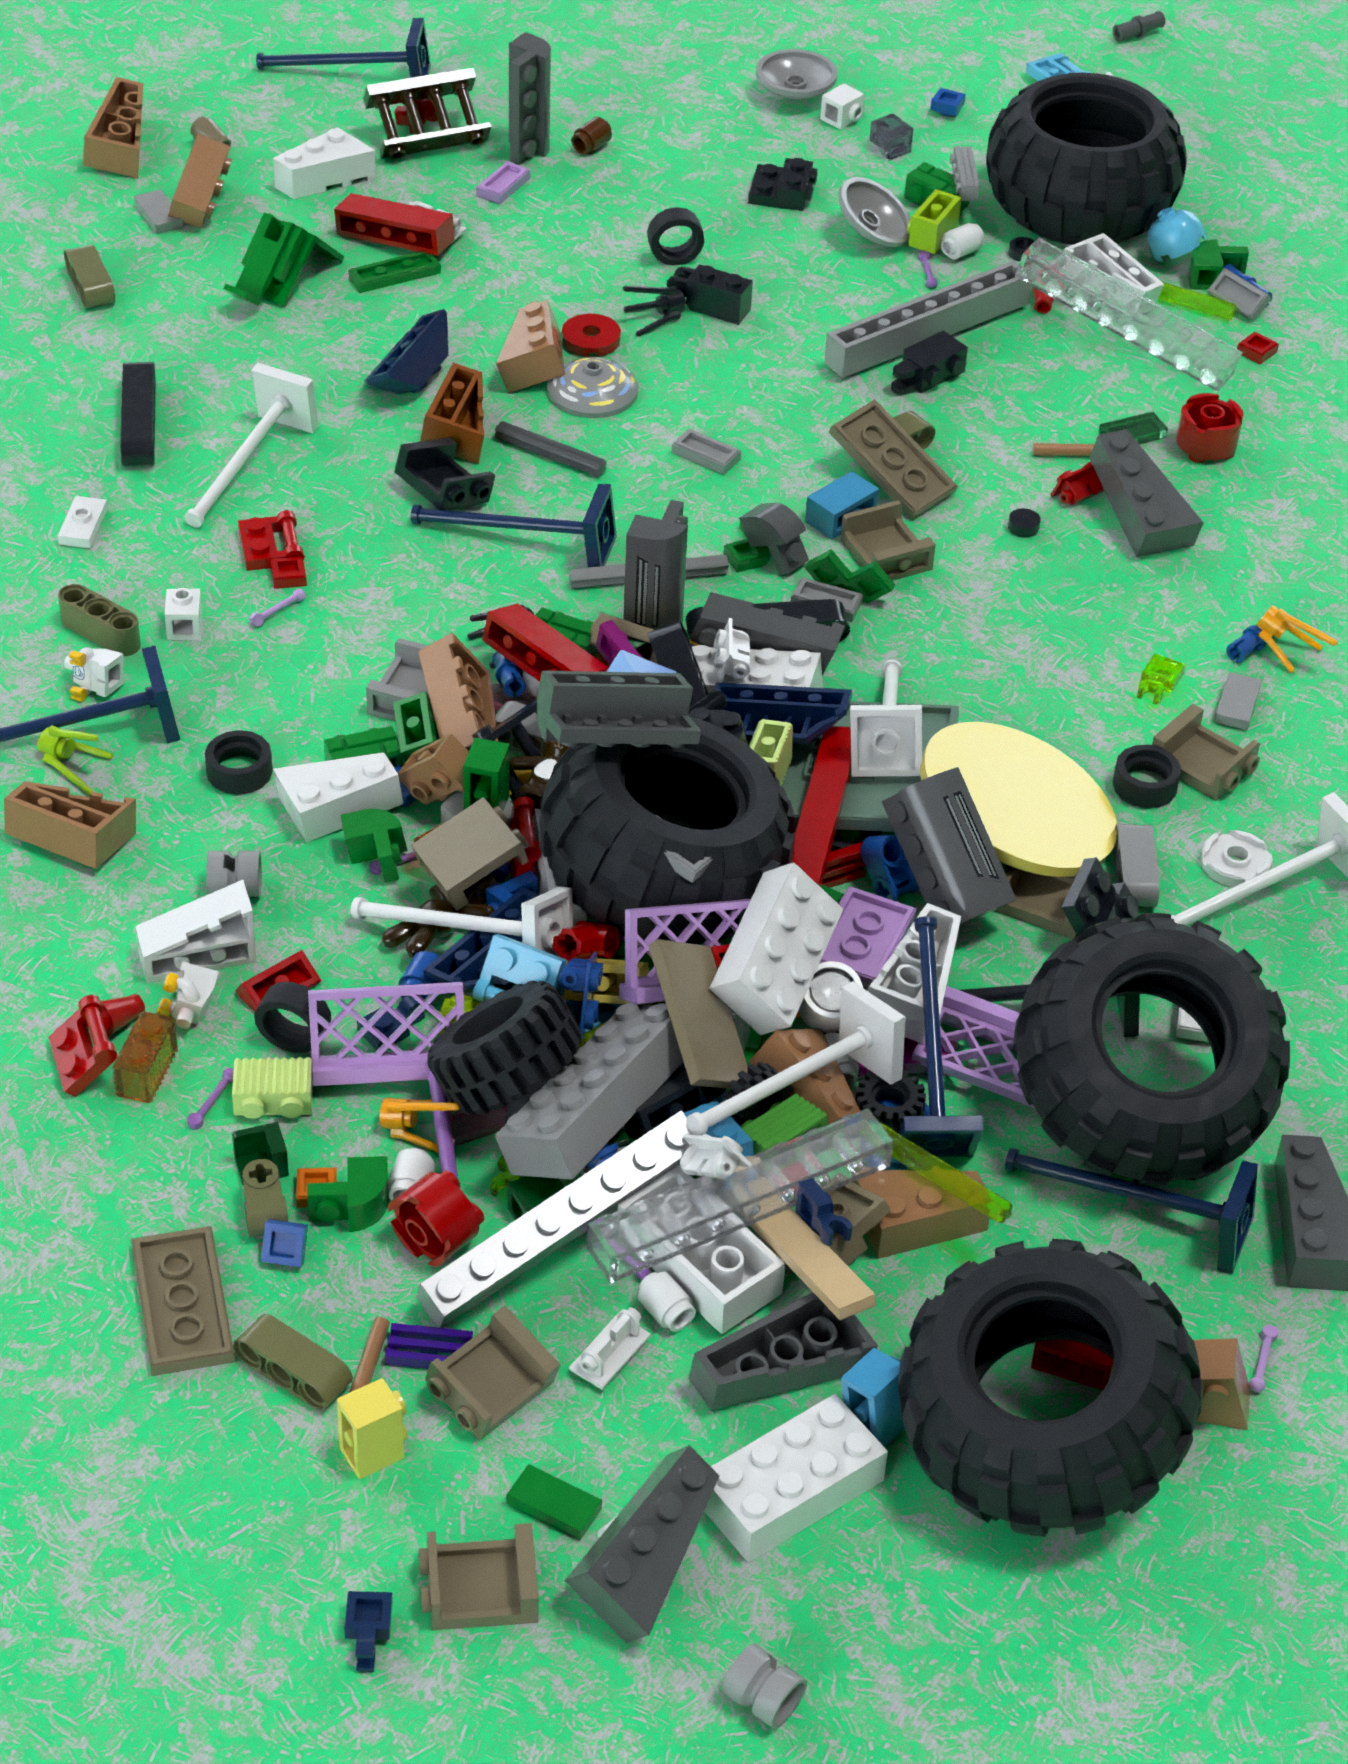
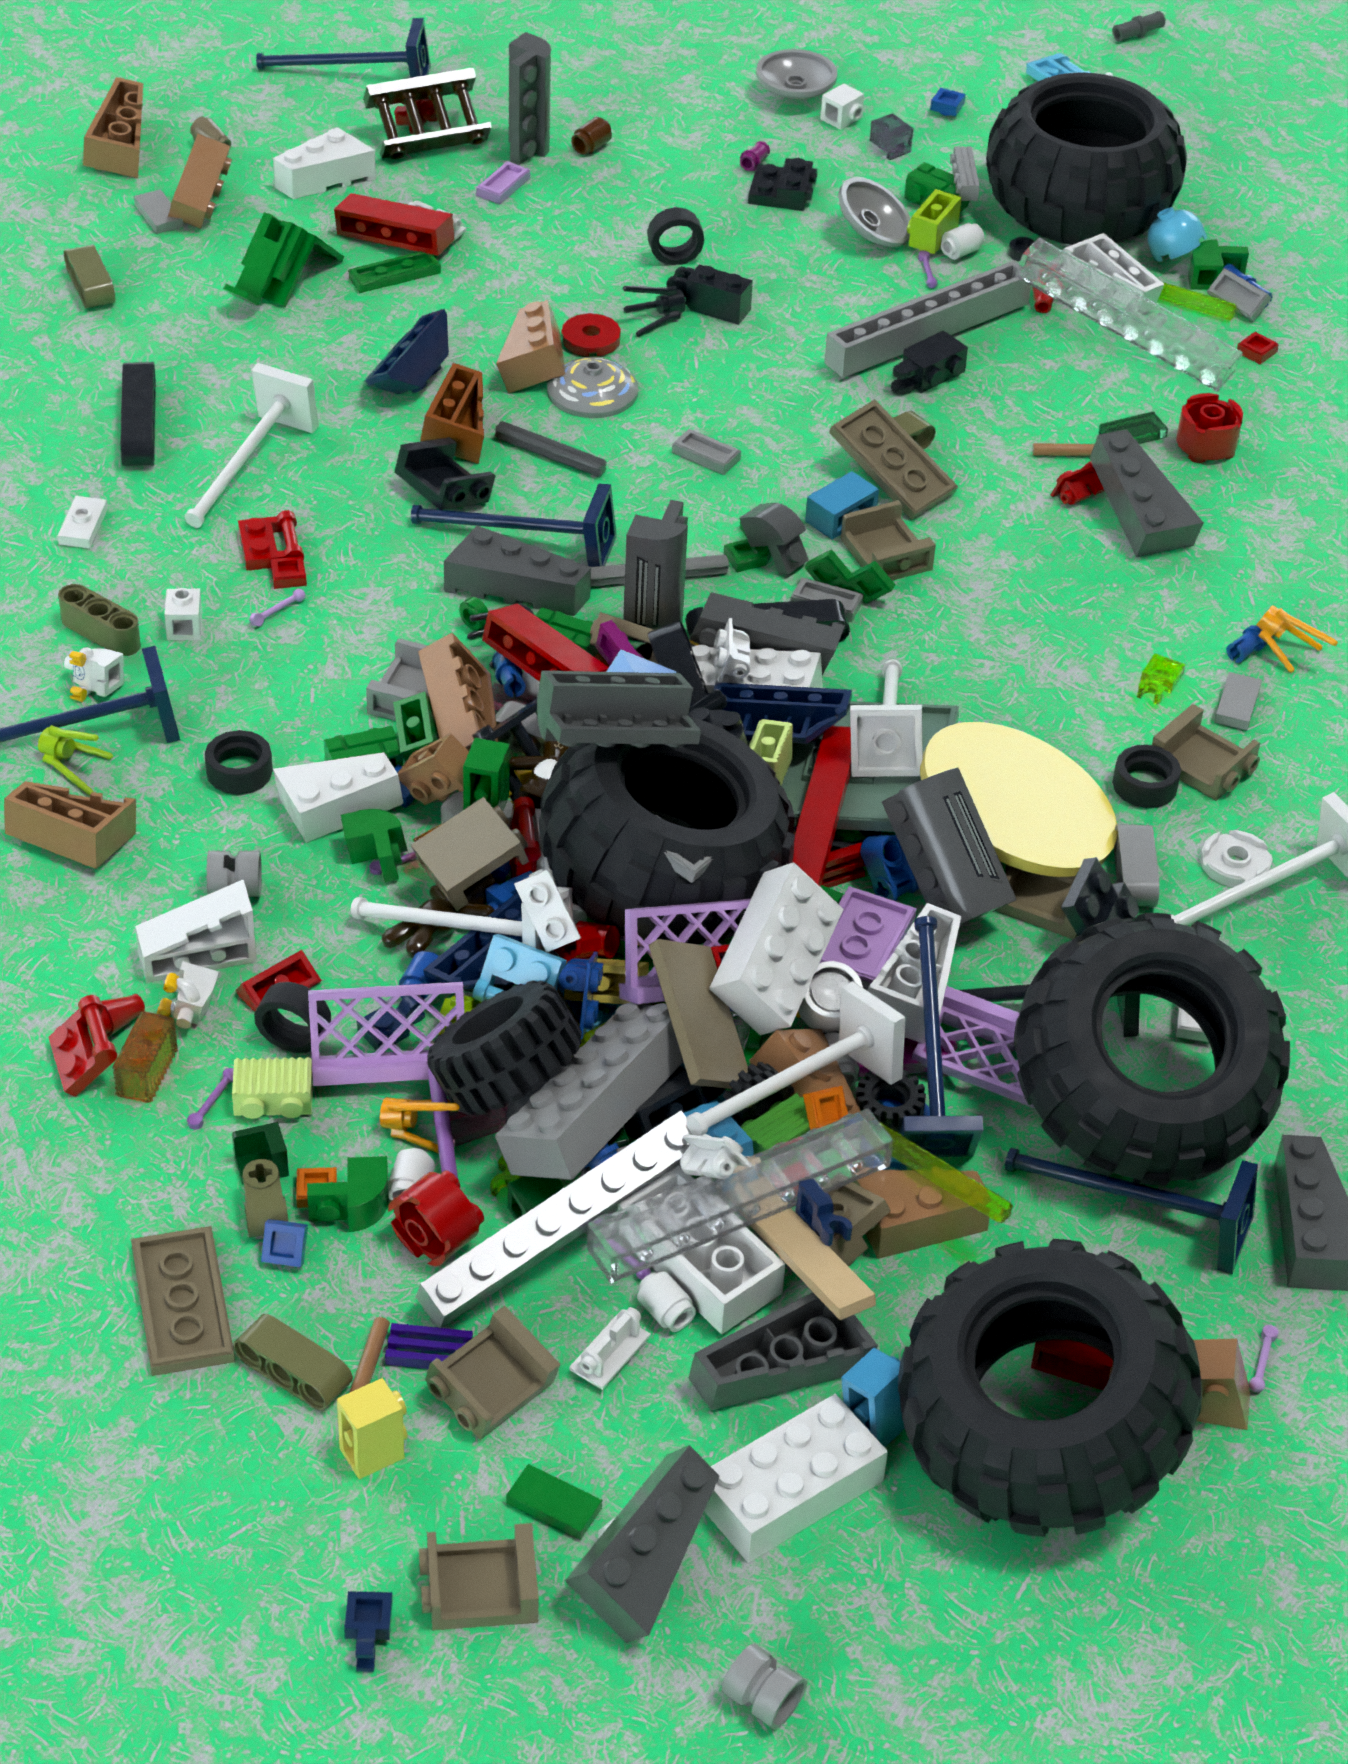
(472, 607): none -> green tile
(517, 572): none -> dark grey wedge
(547, 910): none -> white hinge
(754, 156): none -> magenta pin
(825, 1106): none -> orange tile
(1024, 522): black tile -> none

